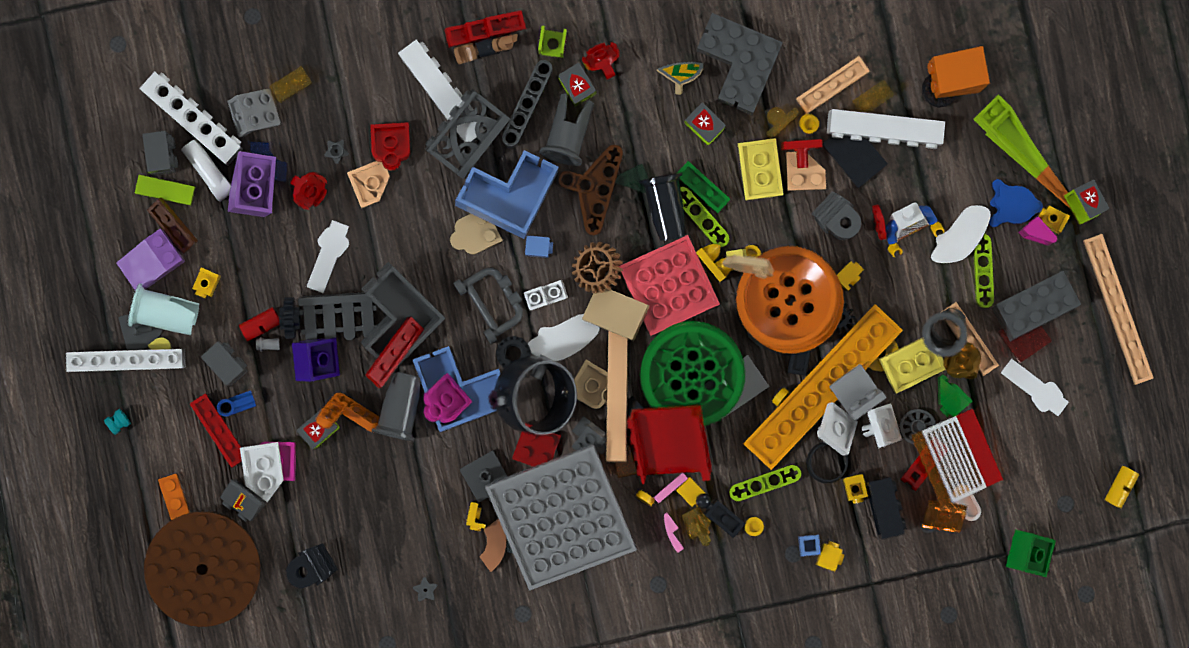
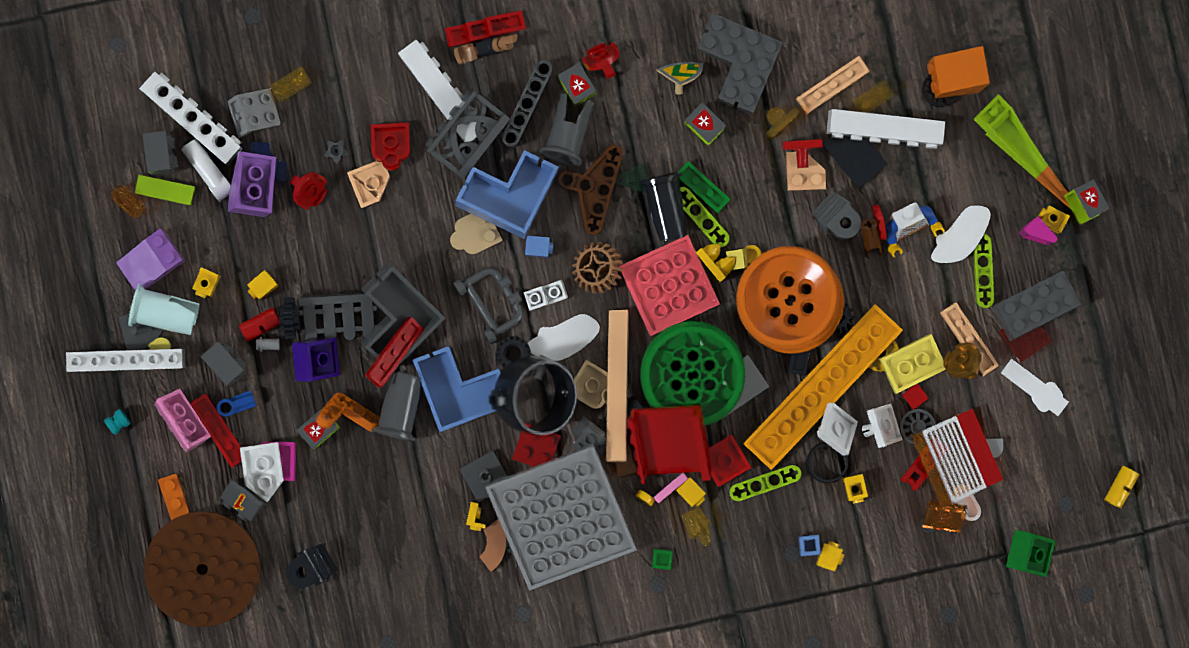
(128, 201): none -> clear orange plate
(172, 225): reddish brown tile -> none
(182, 420): none -> bright pink slope
(262, 285): none -> yellow brick
(332, 245): white sticker -> none
(420, 590): dark grey plate -> none
(445, 400): dark pink plate -> none
(545, 36): lime piece -> none
(616, 313): tan tile -> none
(662, 559): none -> green tile
(670, 528): bright pink slope -> none
(720, 514): black plate -> none
(727, 460): none -> red plate
(754, 526): yellow tile -> none
(759, 267): tan plate -> none
(760, 169): light yellow plate -> none
(781, 395): yellow tile -> none
(809, 123): yellow tile -> none
(849, 275): yellow brick -> none
(857, 392): light grey bracket -> none
(870, 235): none -> reddish brown piece
(885, 507): black piece -> none
(914, 396): none -> red tile
(942, 346): dark grey piece -> none
(951, 397): green slope -> none
(995, 446): none -> light grey tile
(1013, 204): blue tile -> none
(1118, 309): light nougat tile -> none

